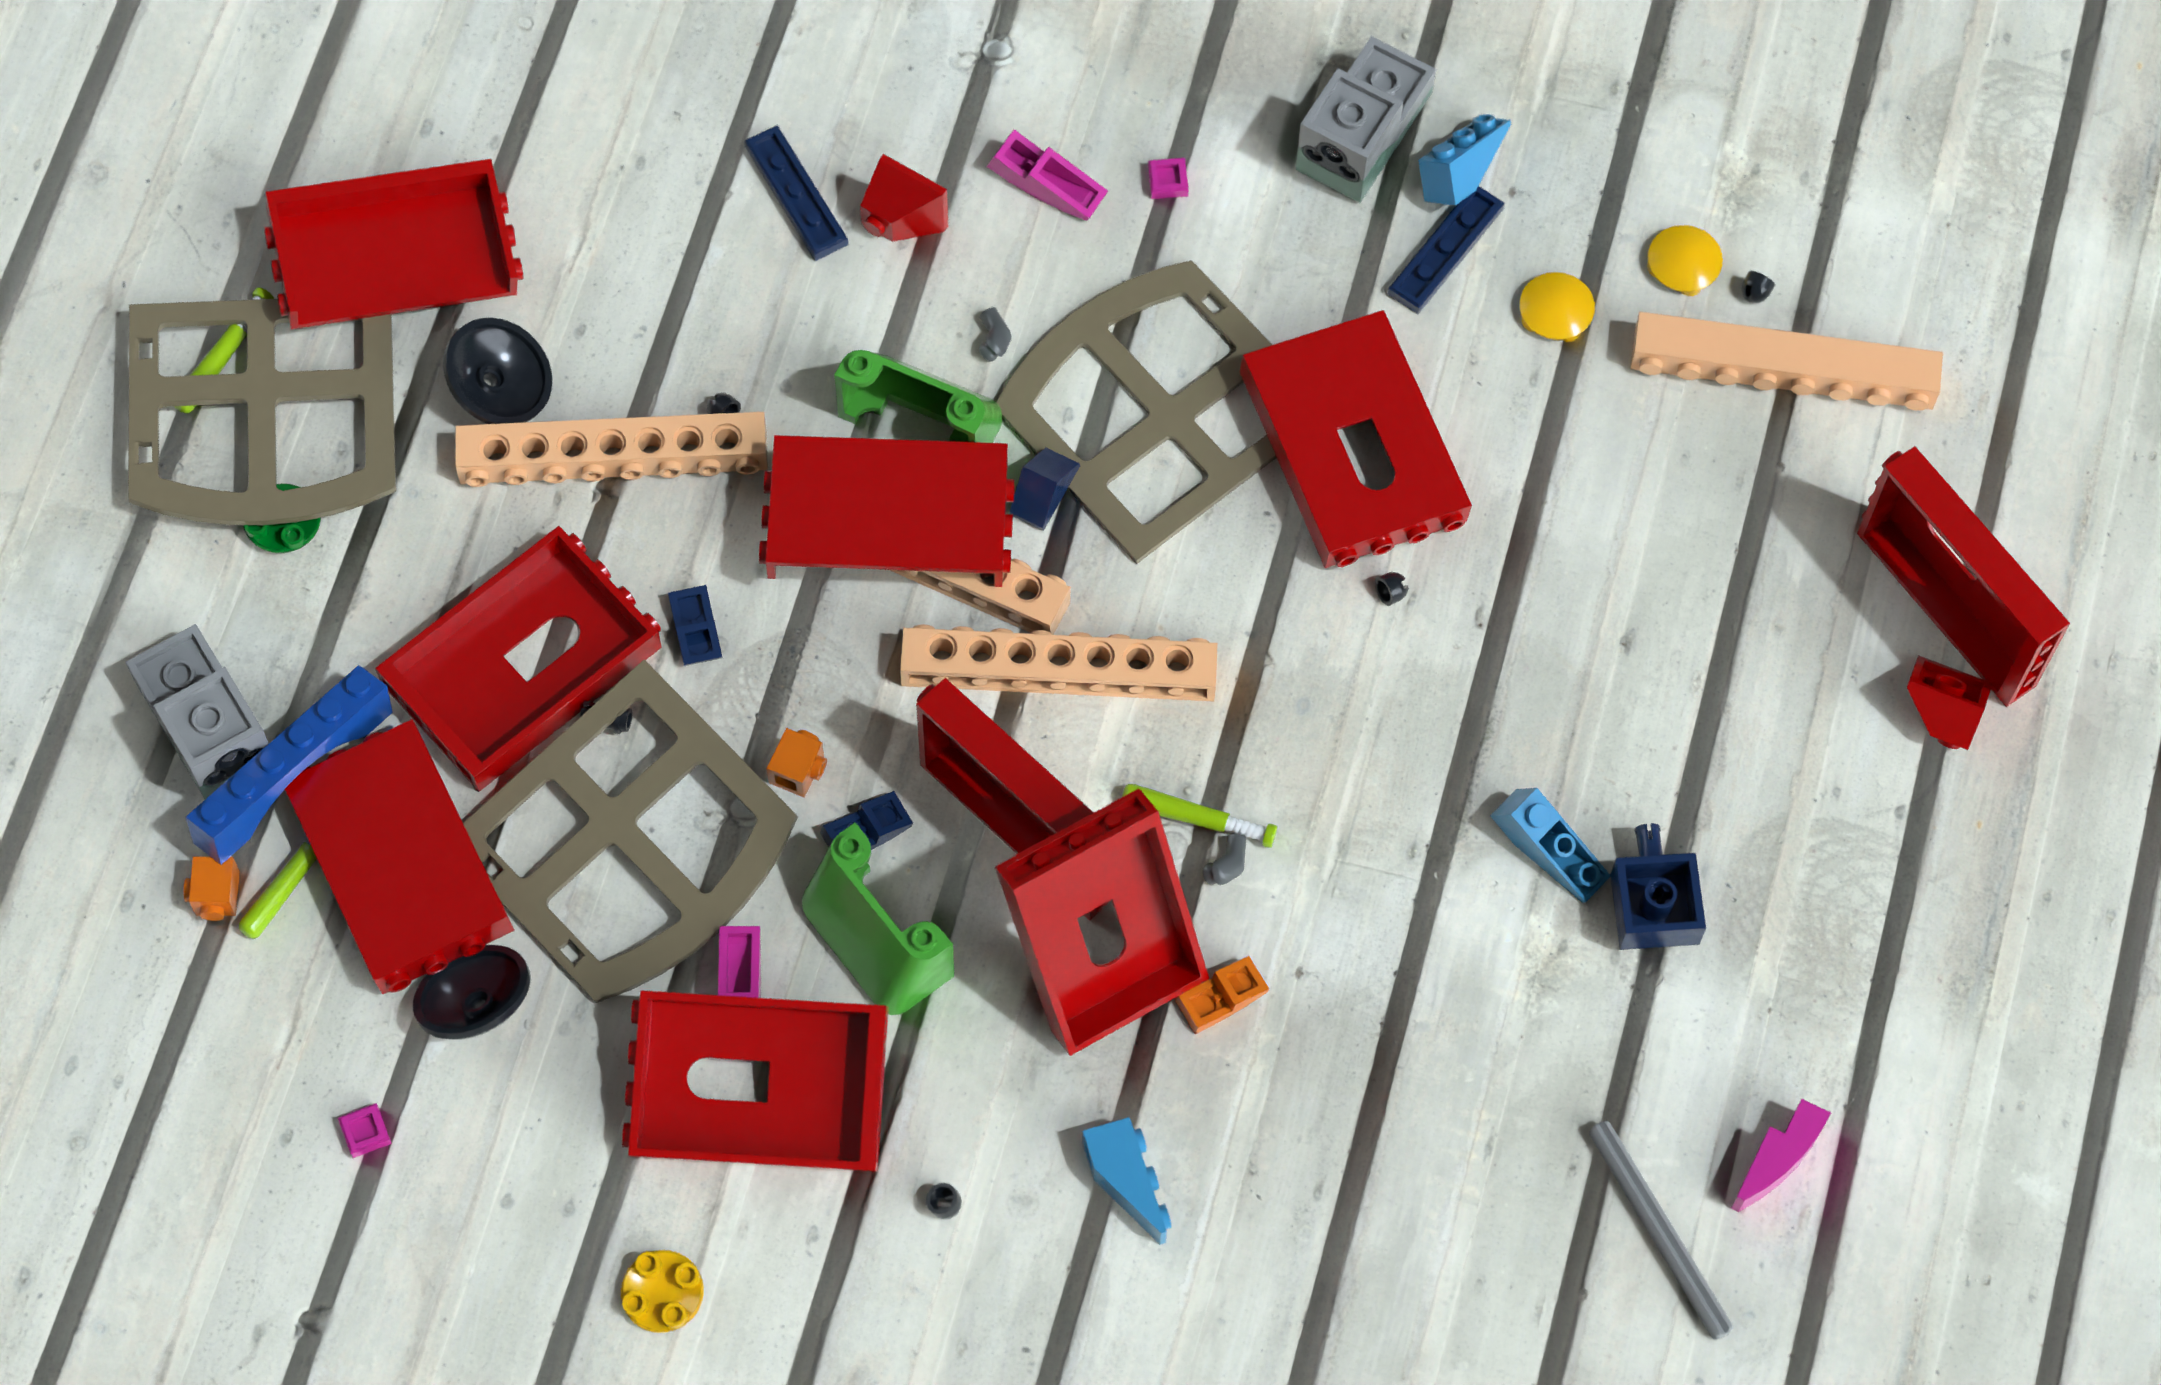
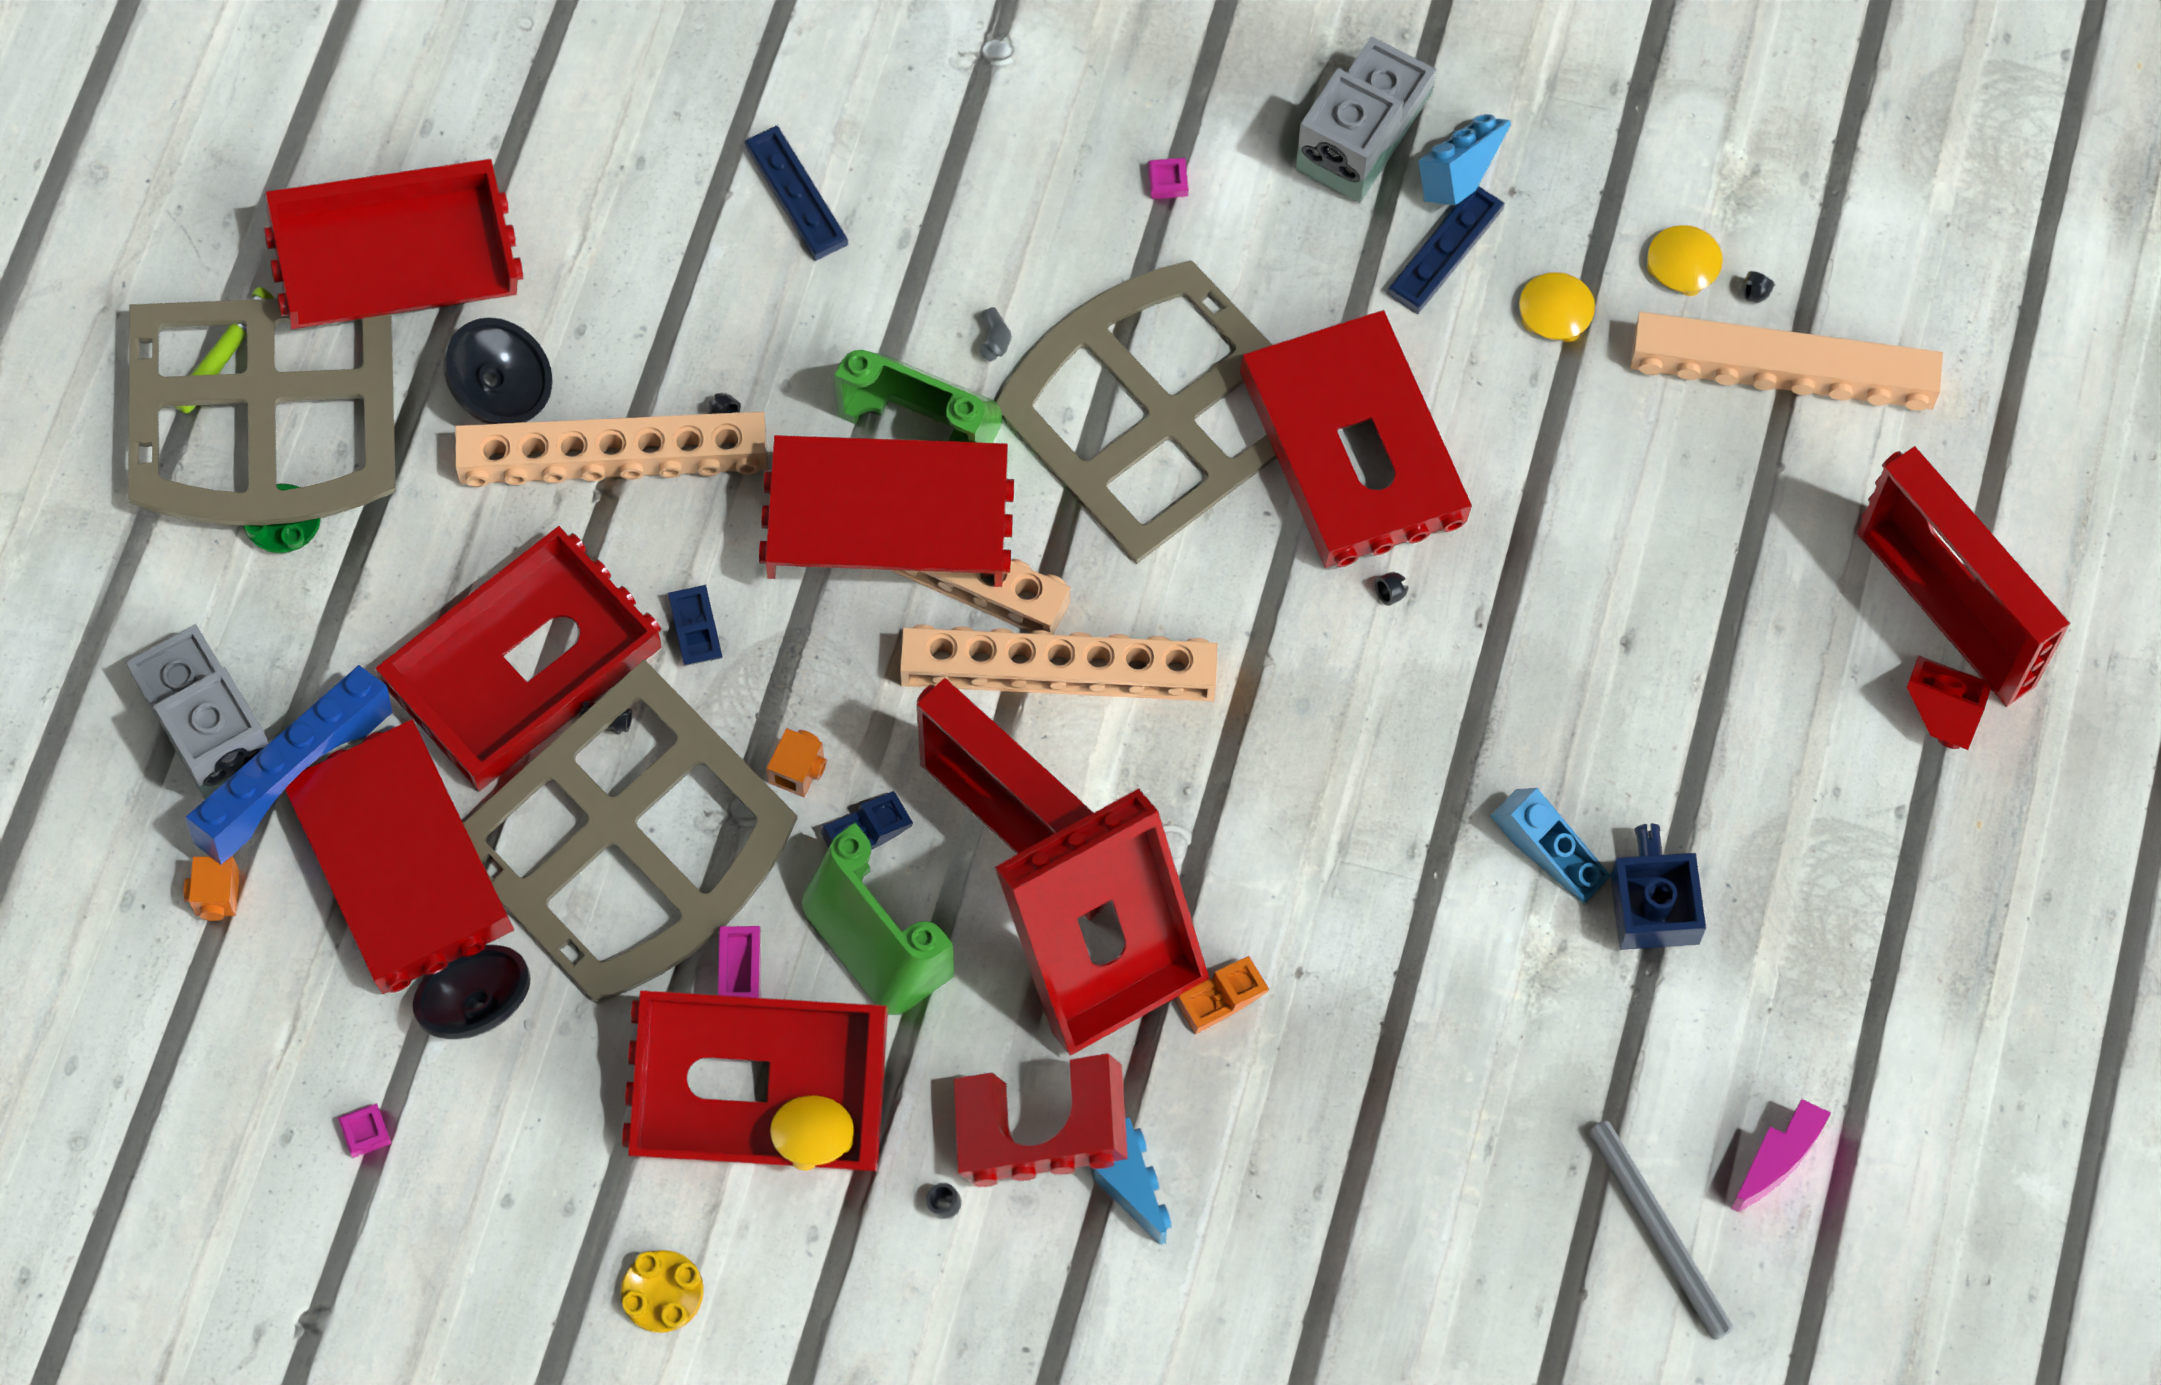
(277, 892): lime piece -> none
(812, 1131): none -> yellow dish
(903, 203): red slope -> none
(1042, 487): dark blue slope -> none
(1047, 176): dark pink slope -> none
(1089, 1138): none -> red arch
(1203, 816): lime piece -> none
(1229, 865): dark grey arm -> none

